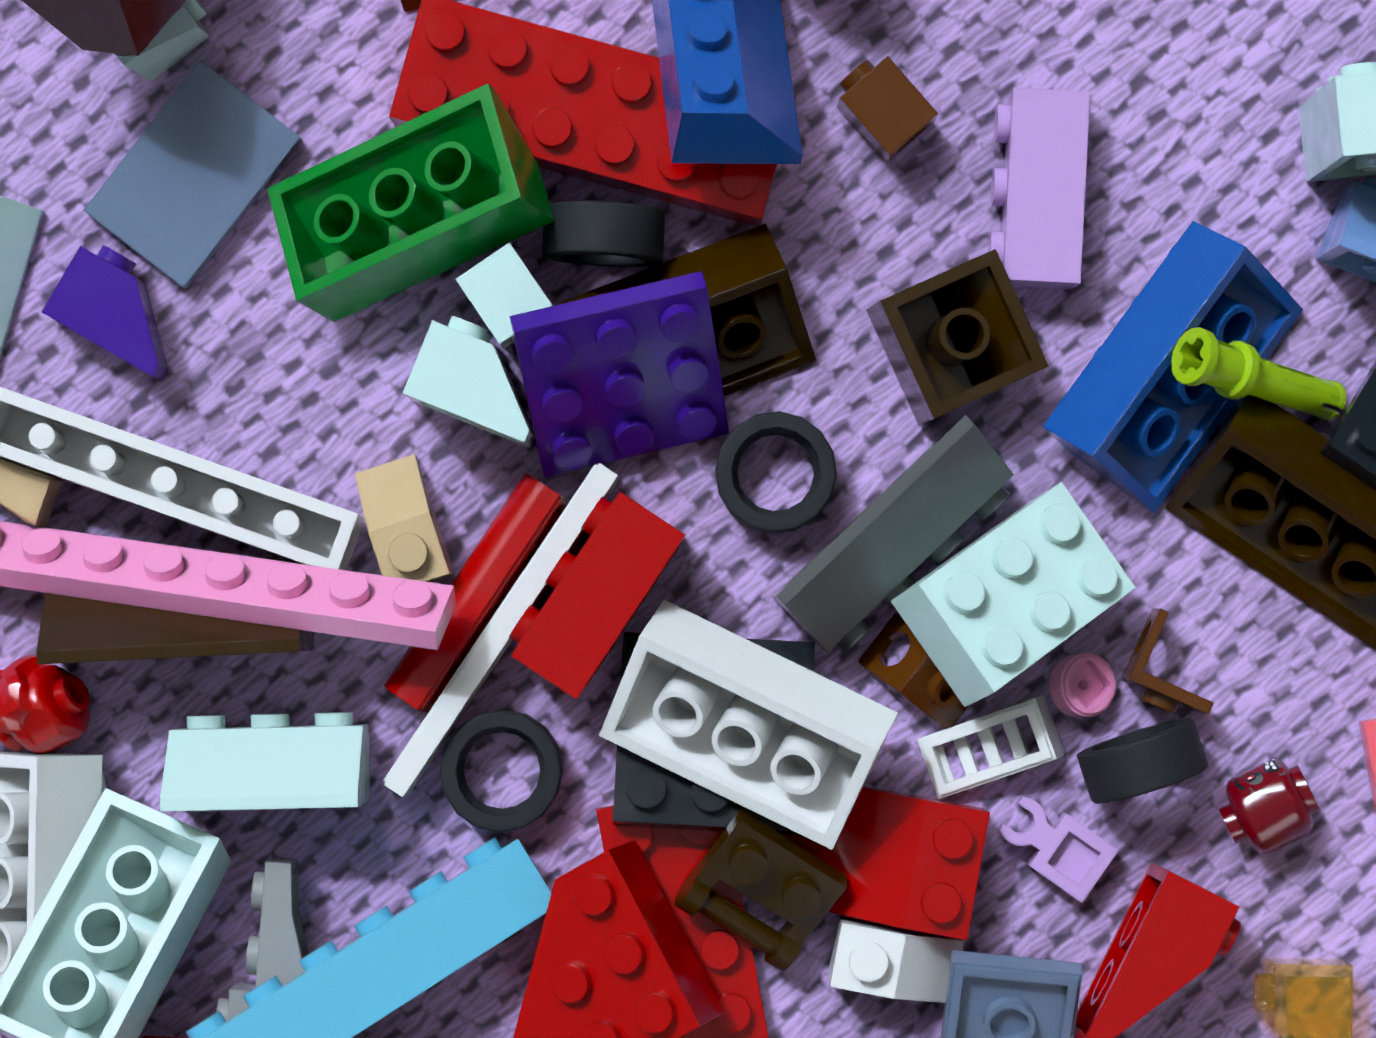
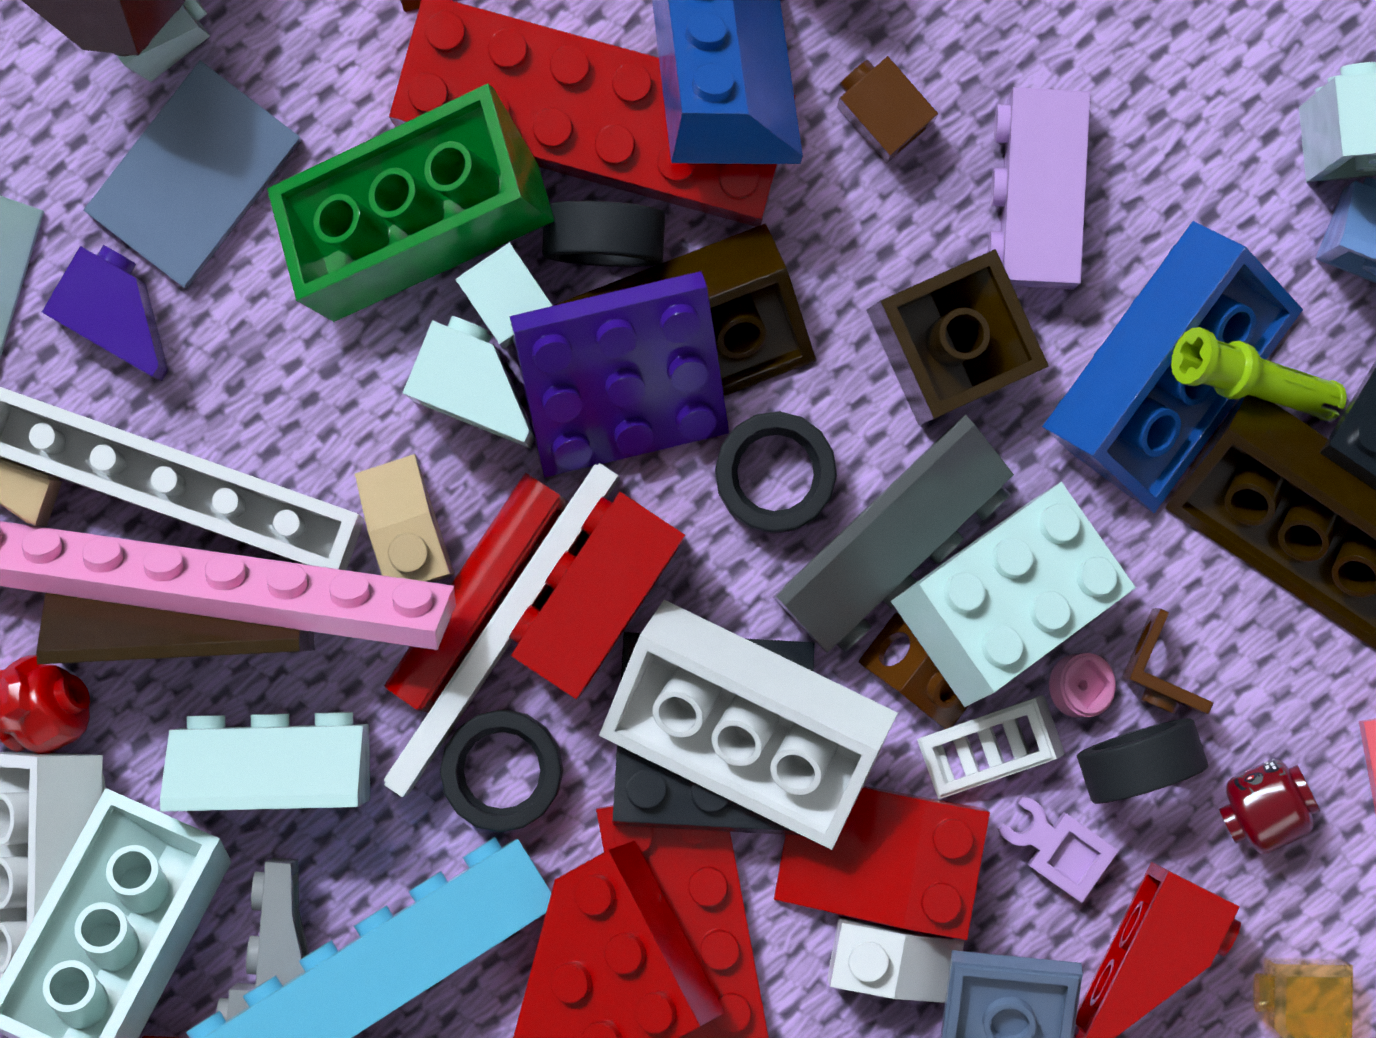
(772, 874): dark brown plate -> none

